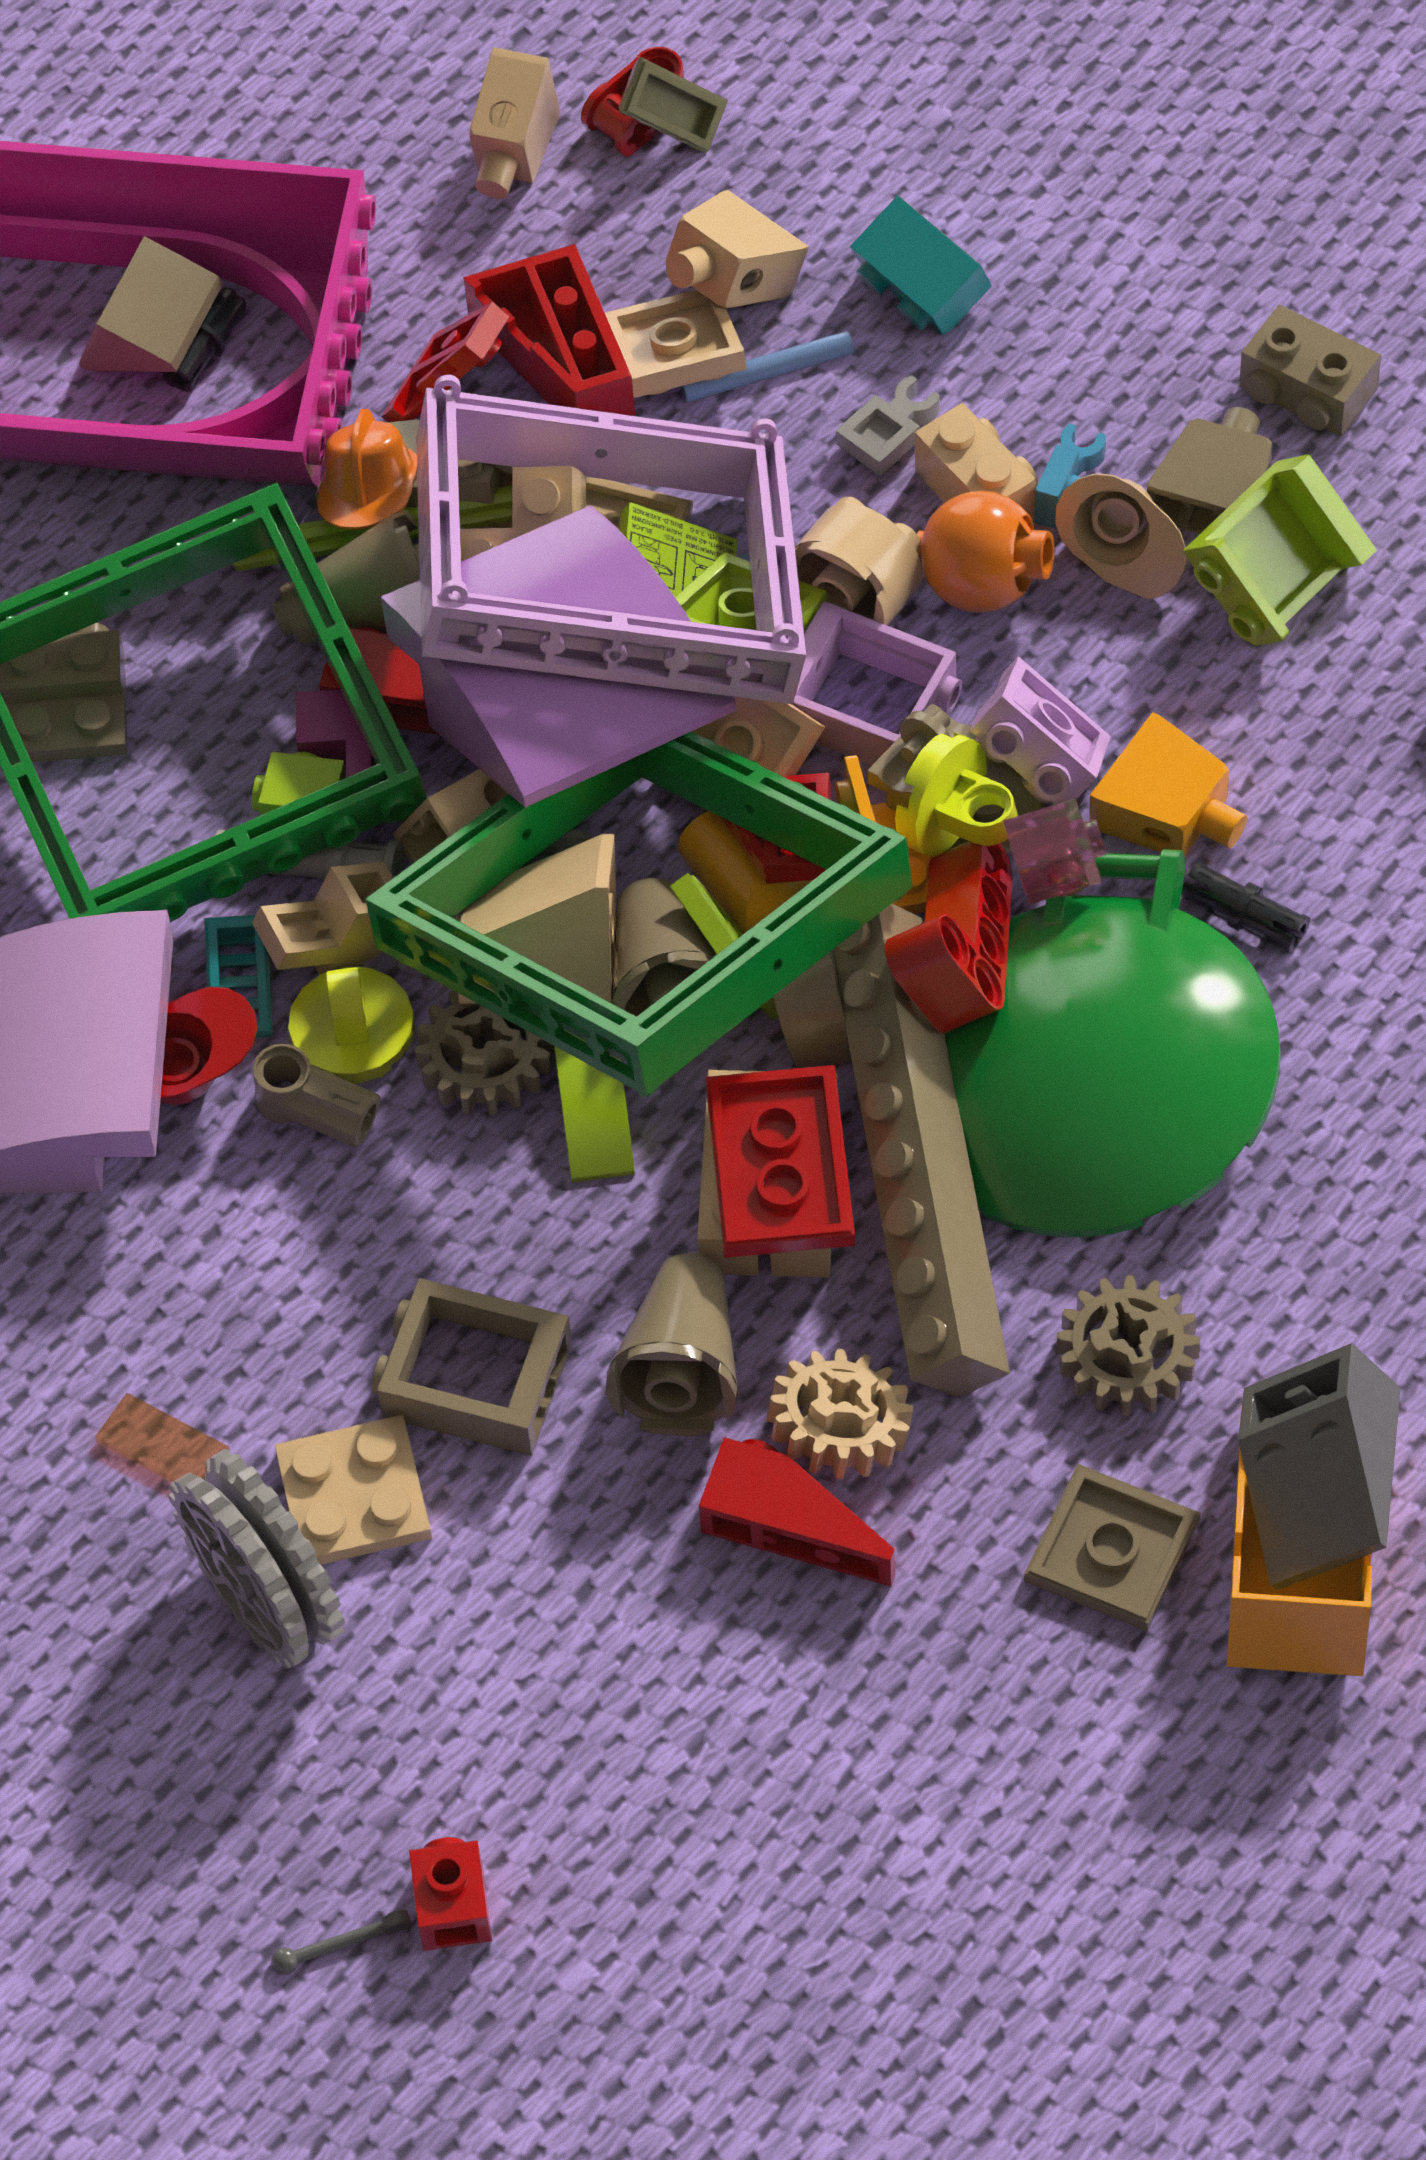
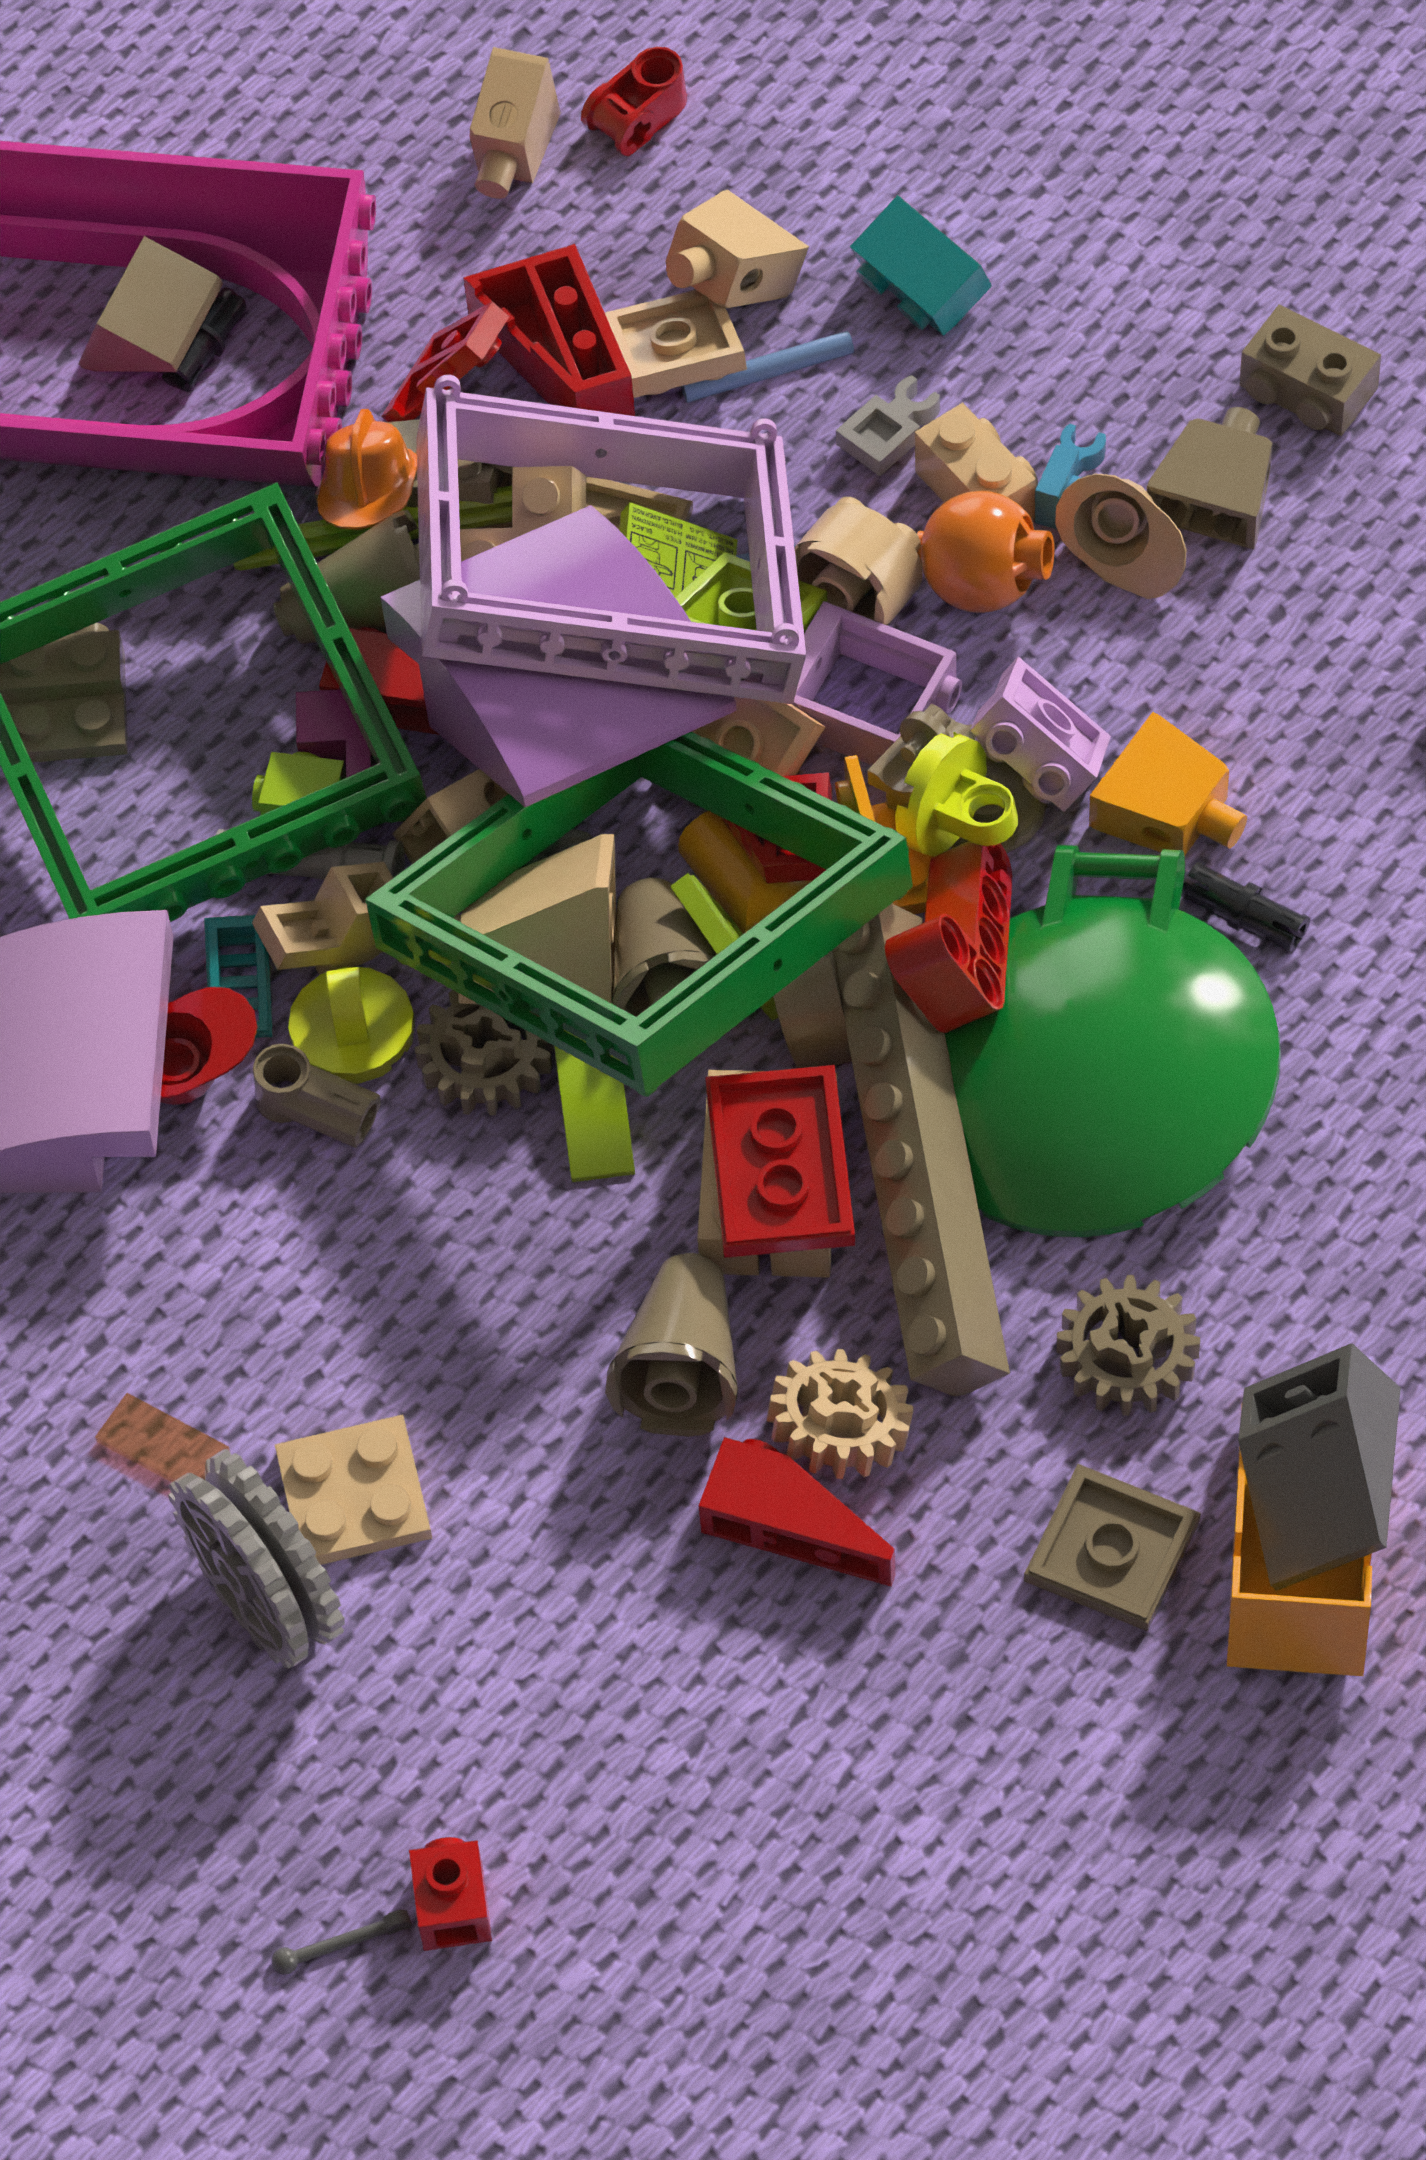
(507, 1428): dark tan window -> none
(672, 105): olive tile -> none
(1055, 851): clear pink brick -> none
(1277, 548): lime panel -> none

